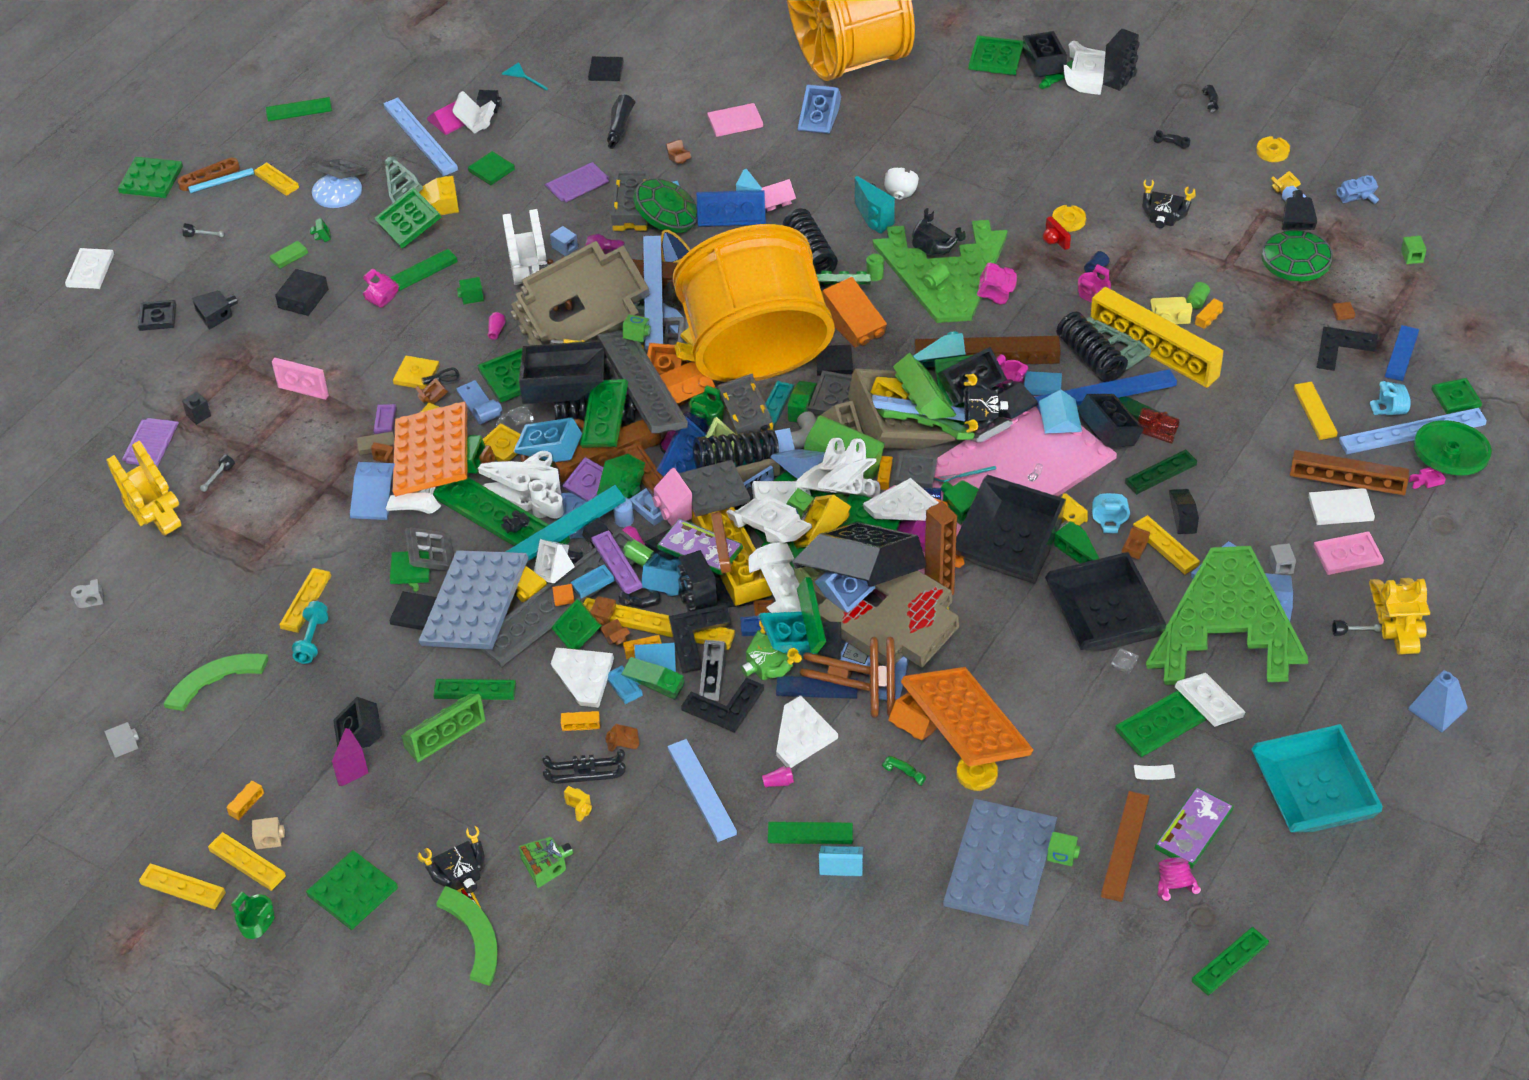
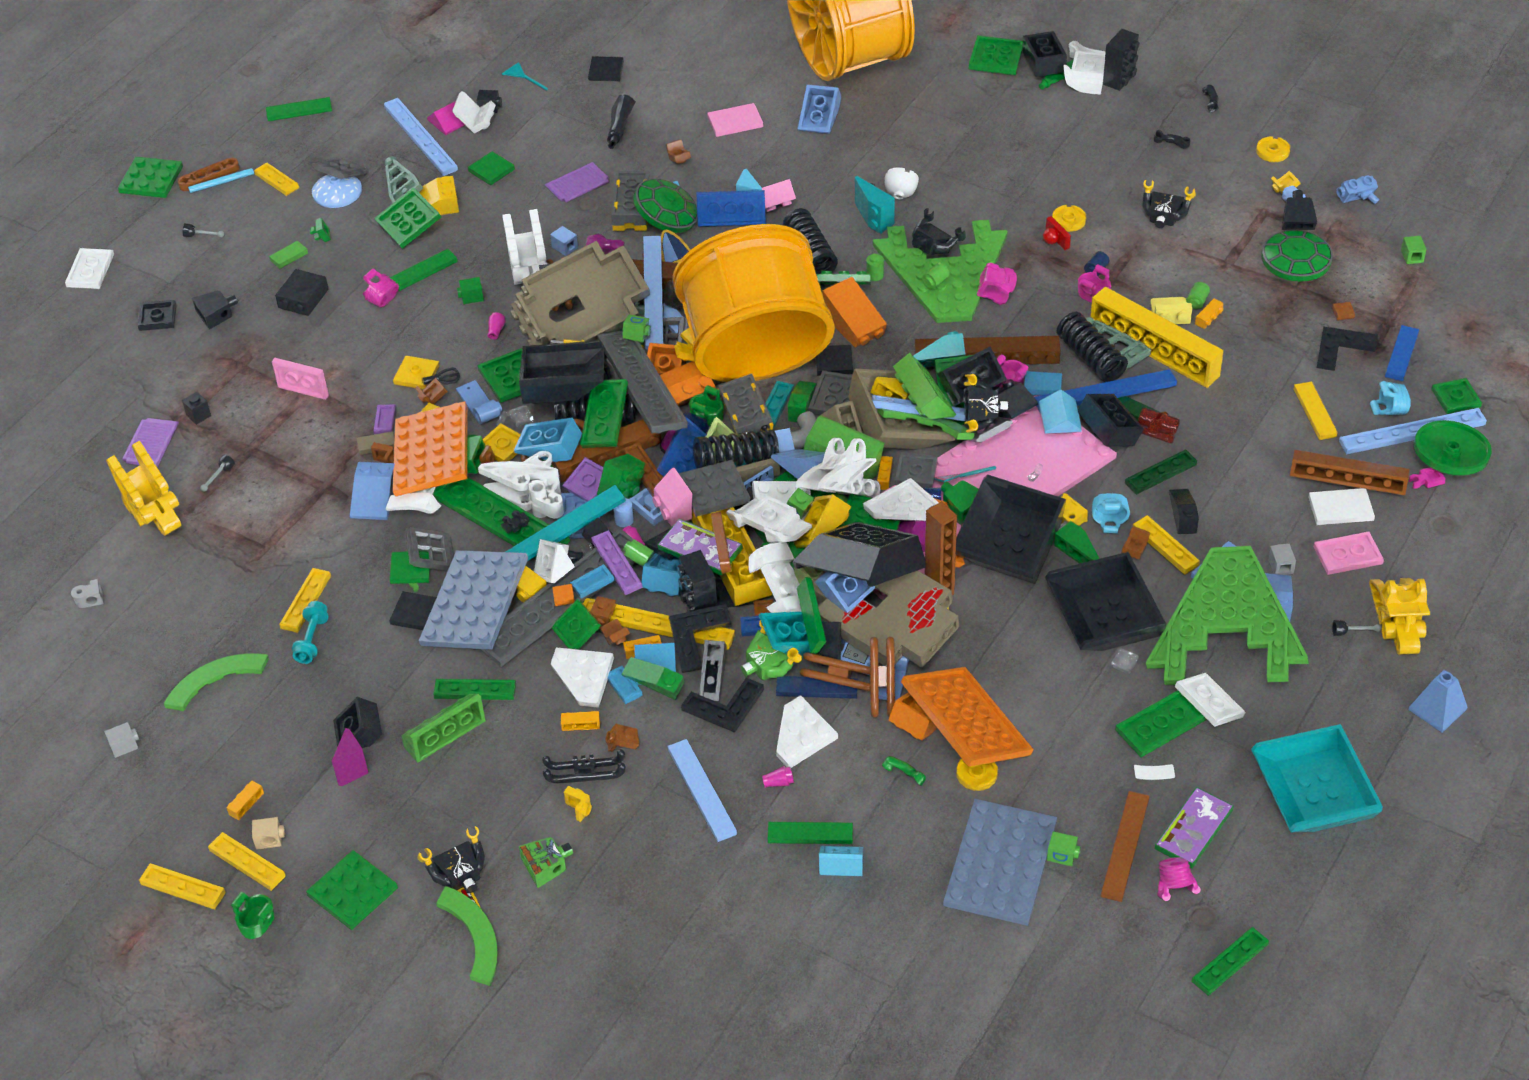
(652, 600): black arm -> none

